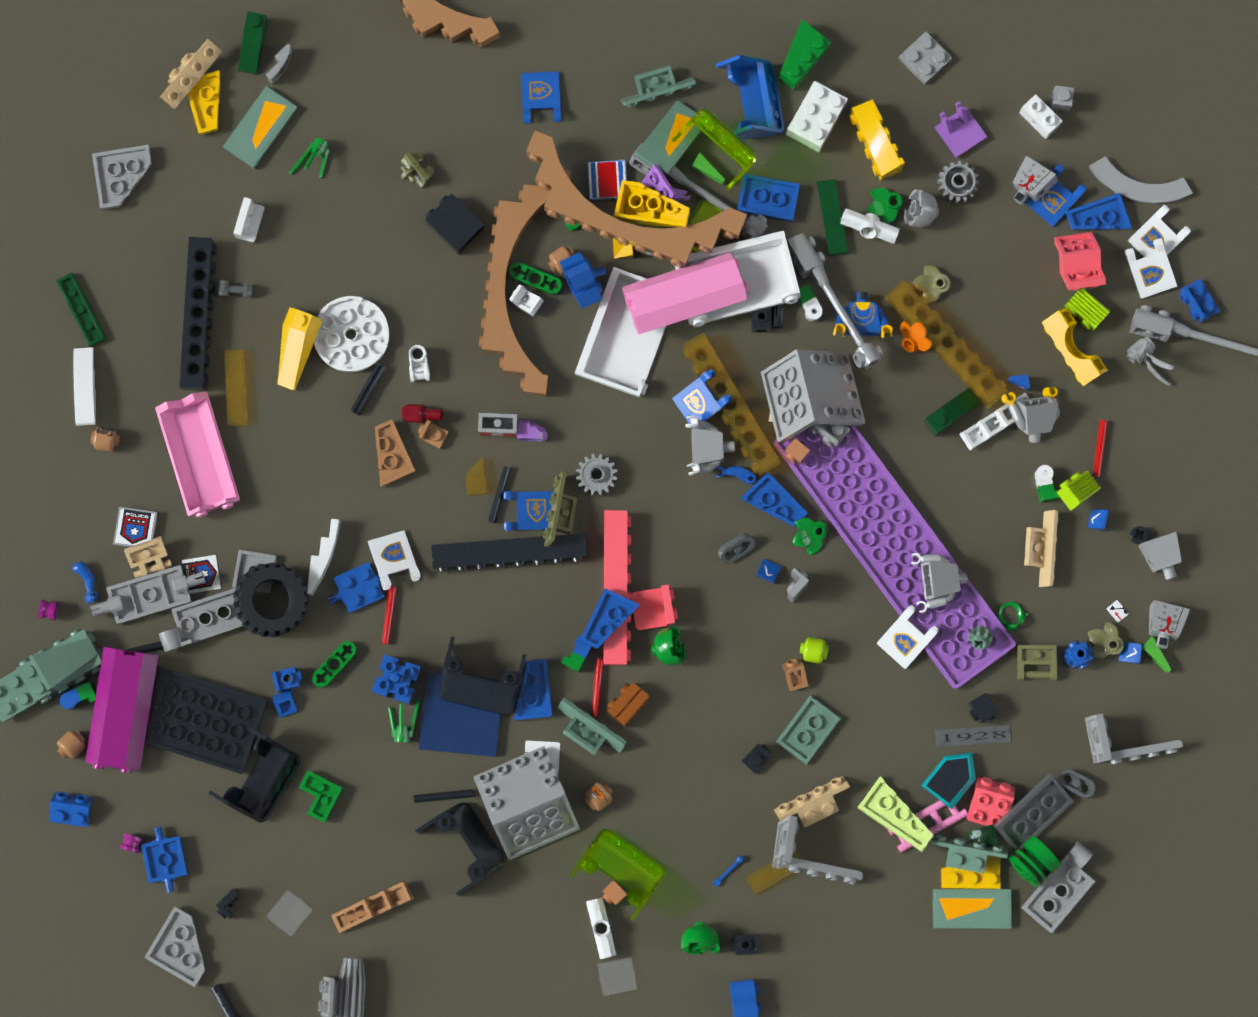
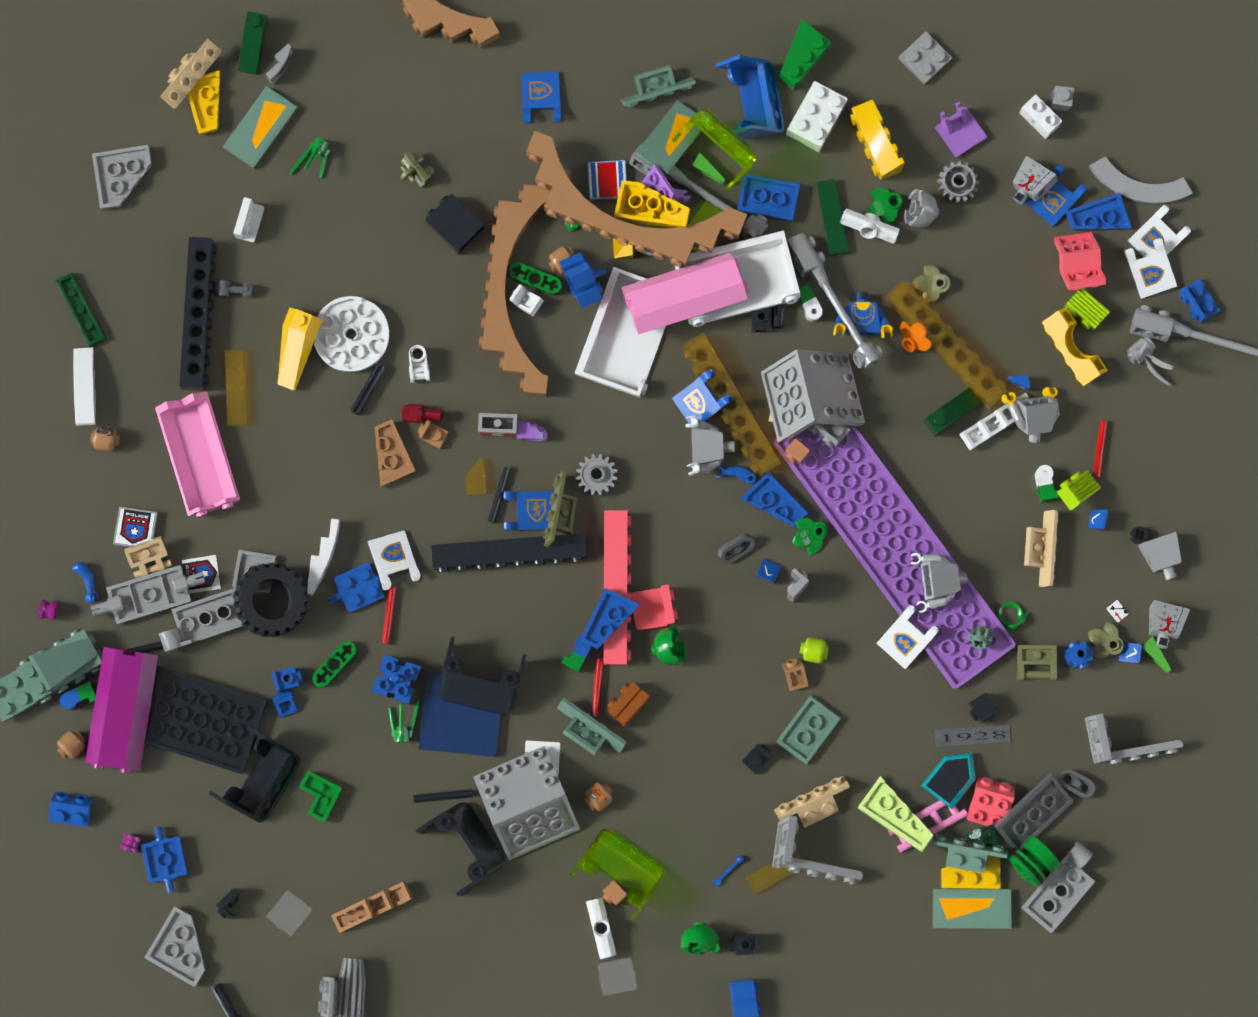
(535, 693): blue wing -> none

